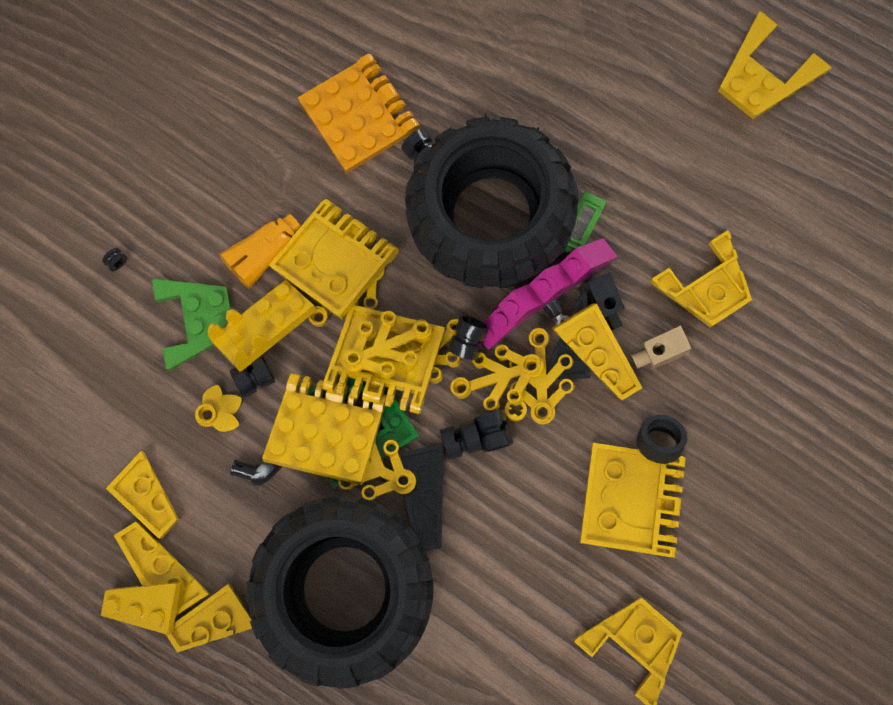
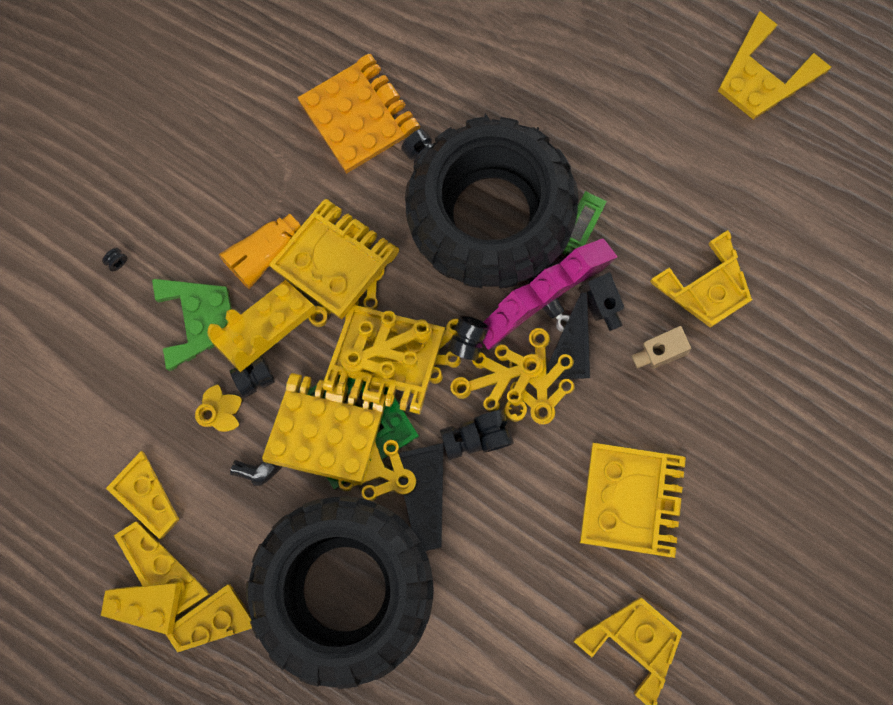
(598, 348): yellow wing -> none
(654, 452): black tyre -> none

